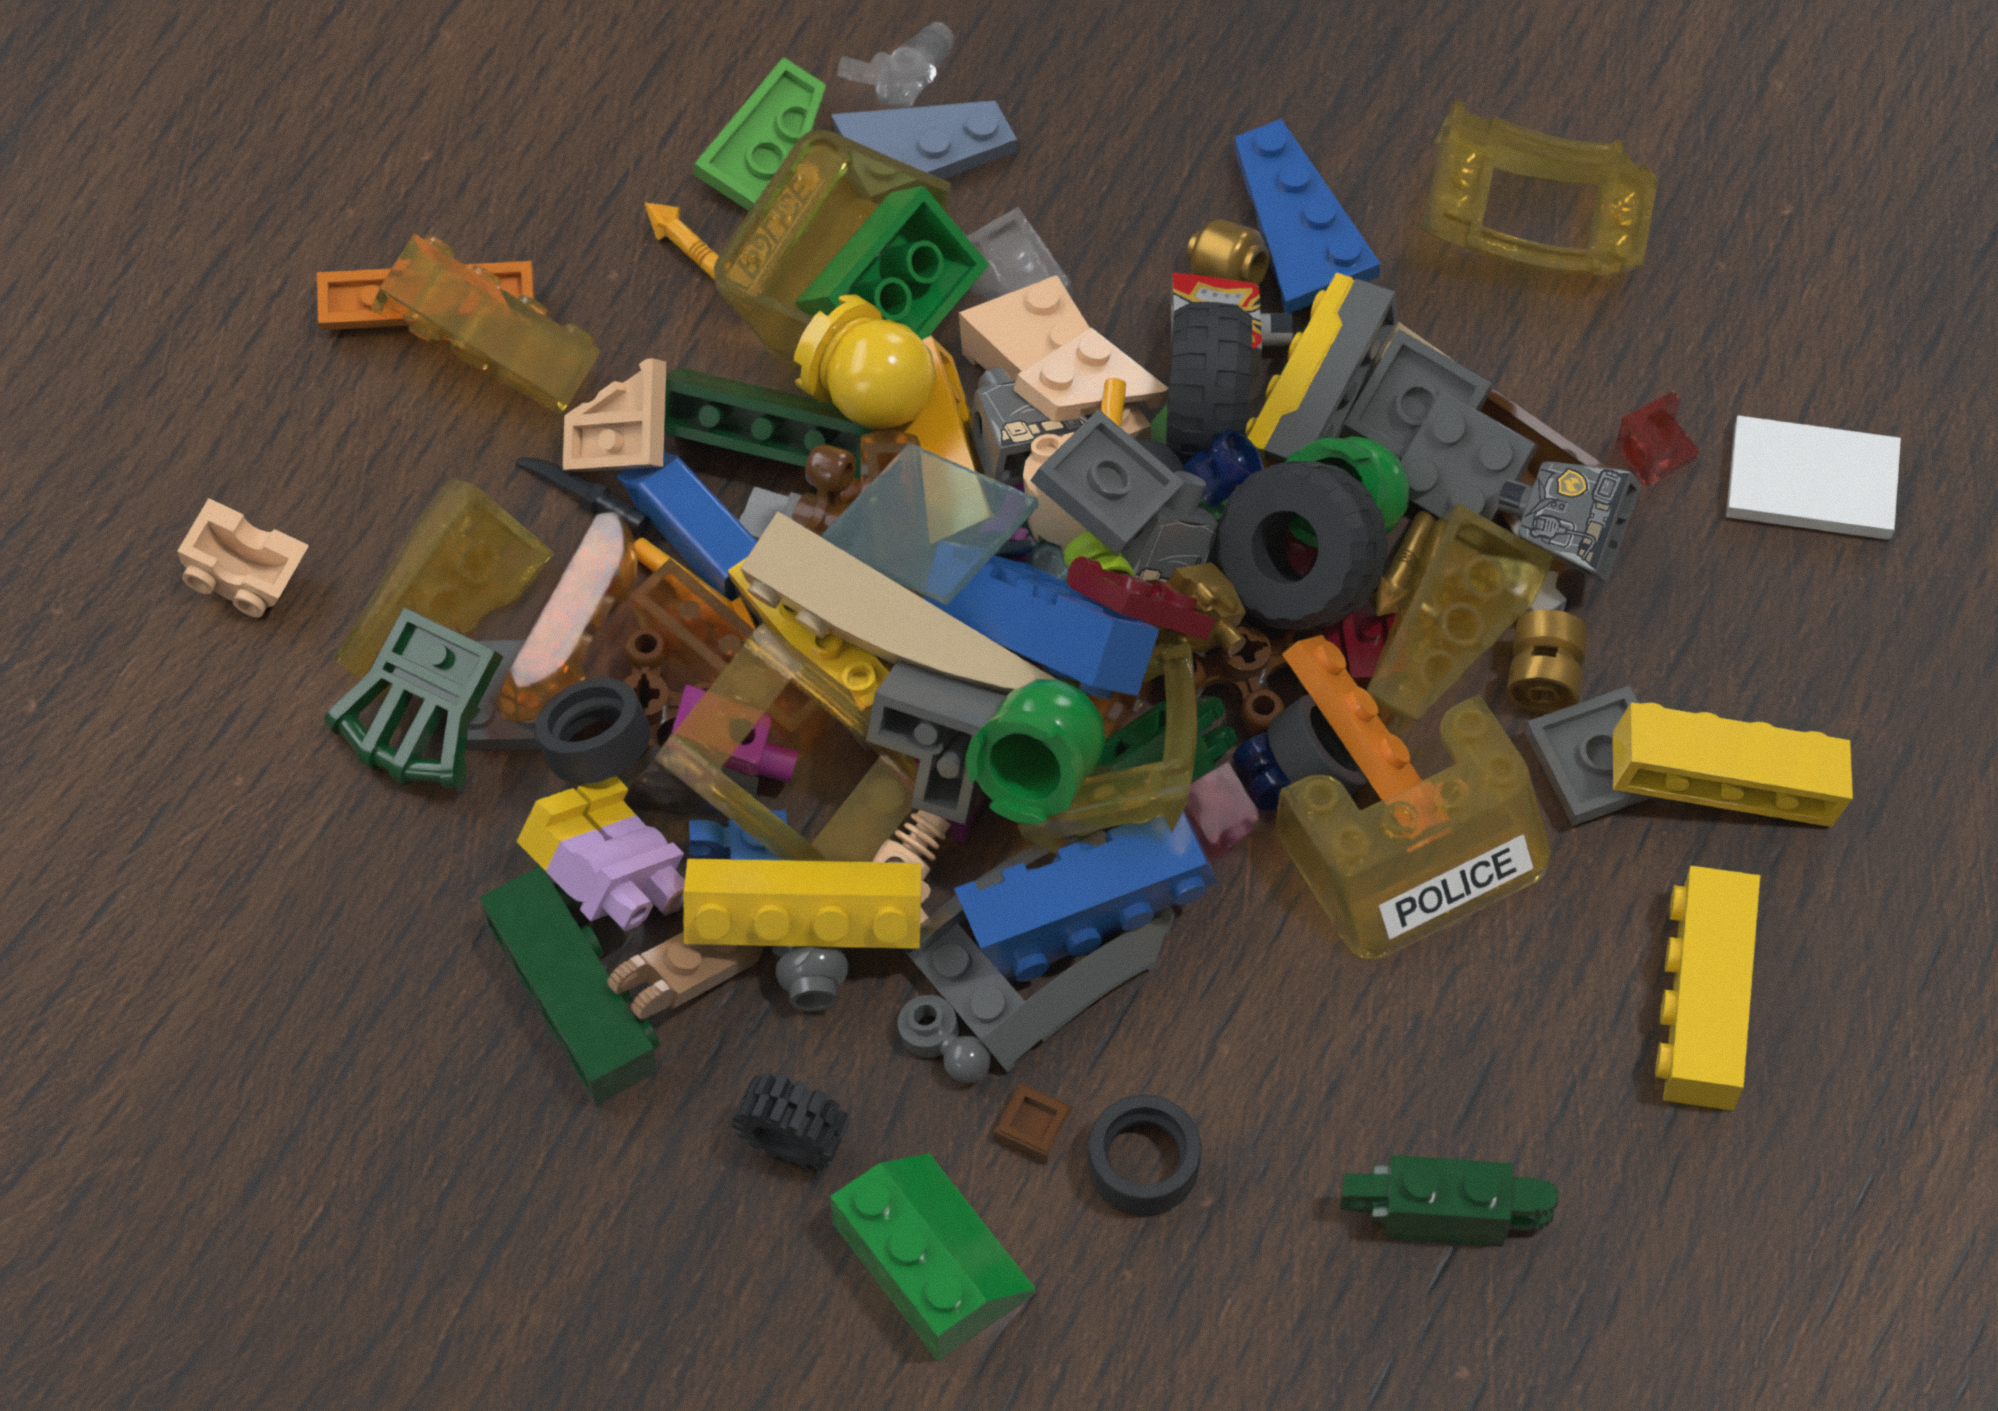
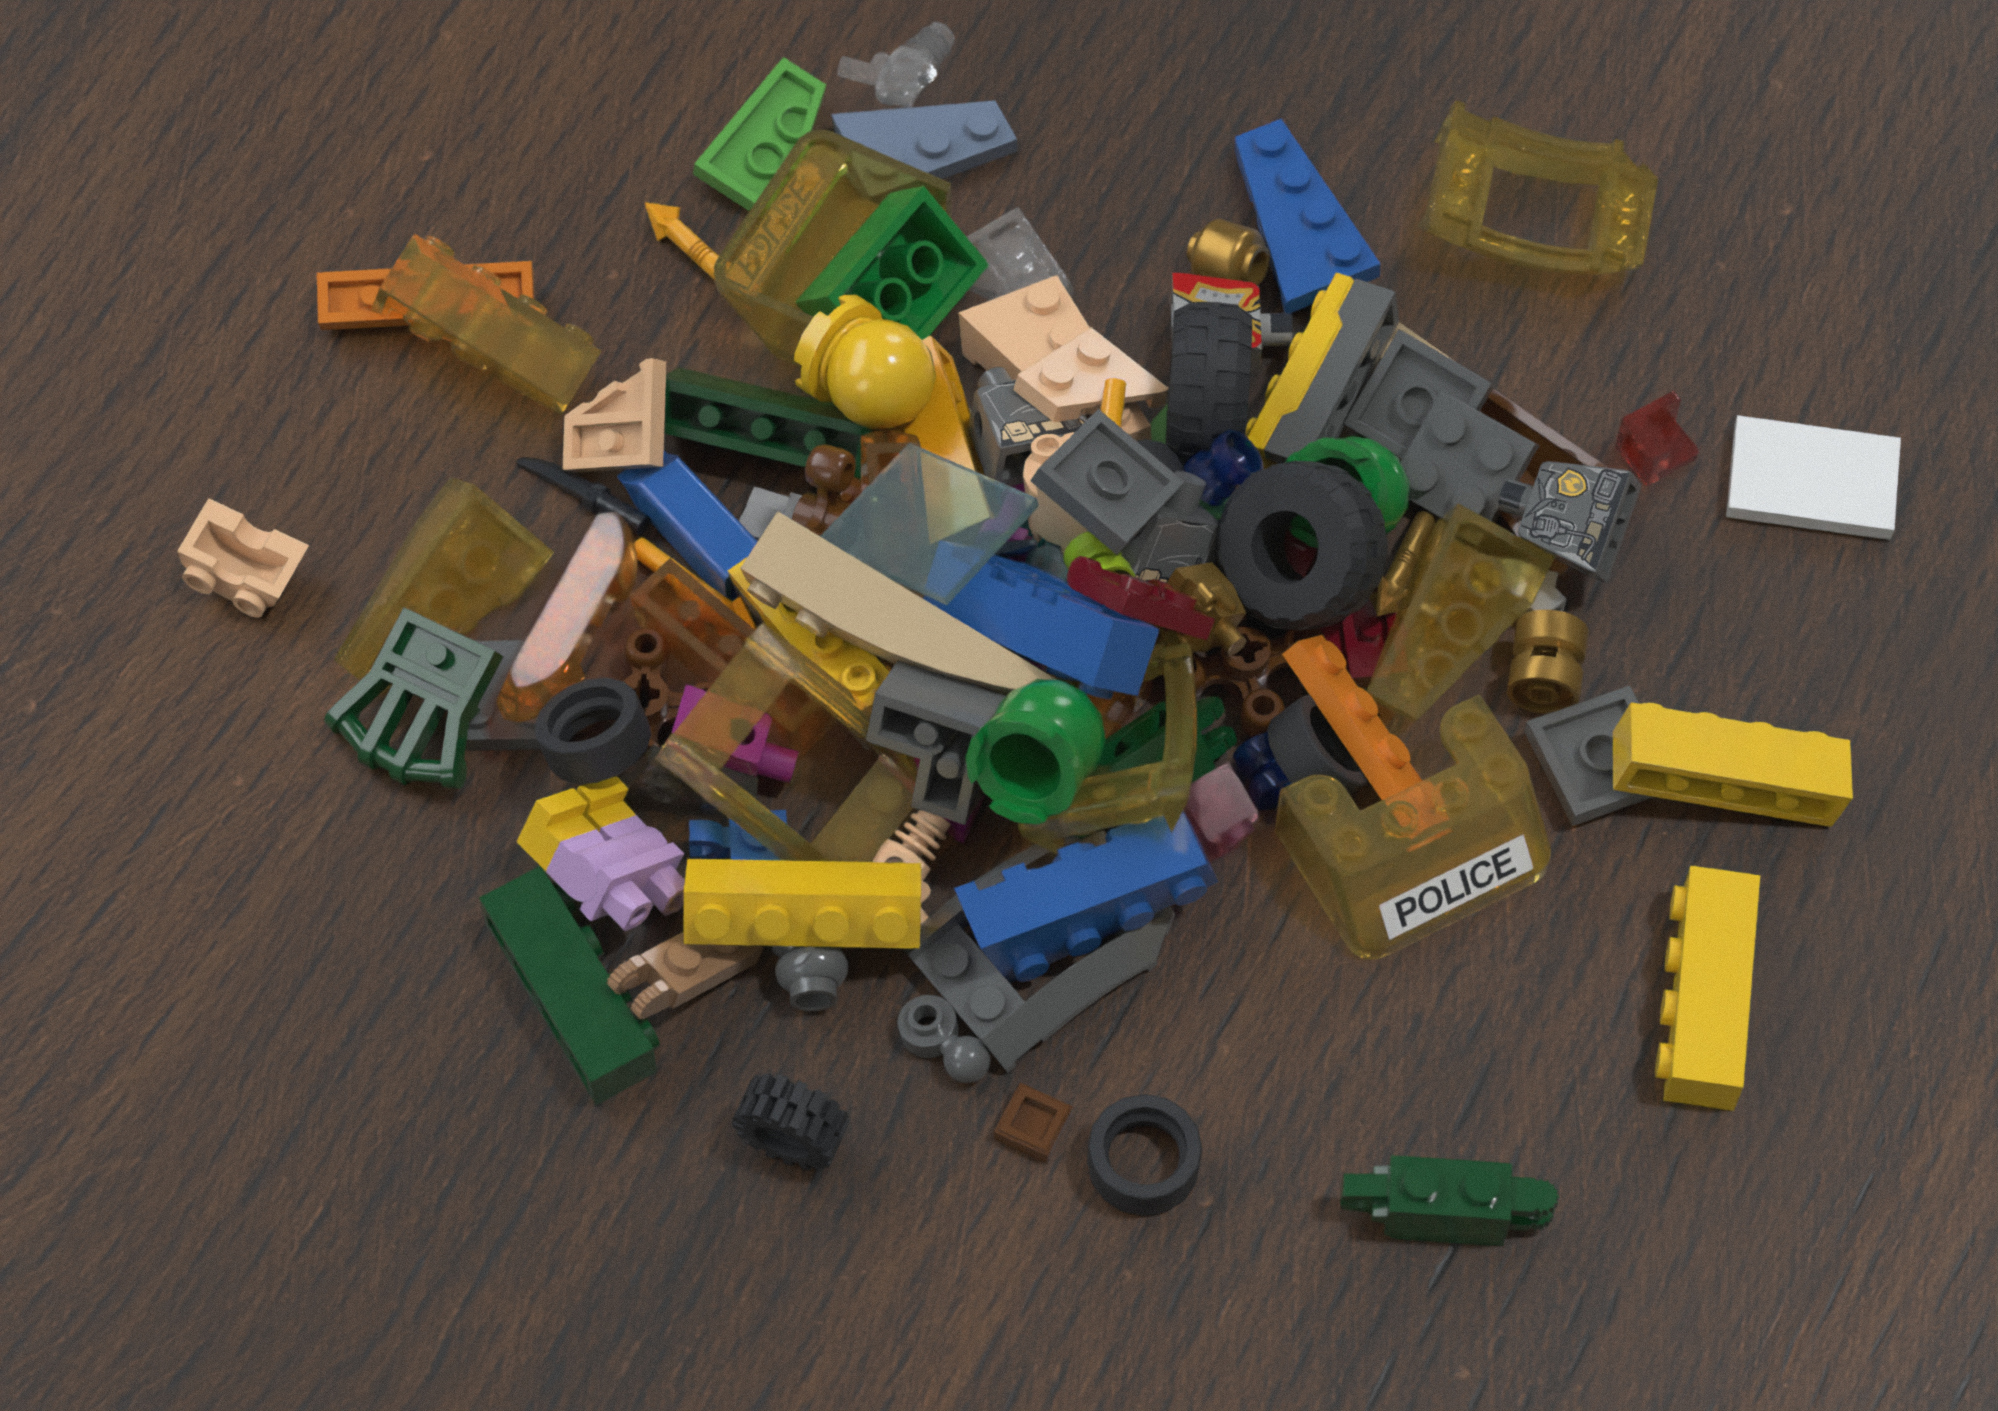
(929, 1251): green slope -> none

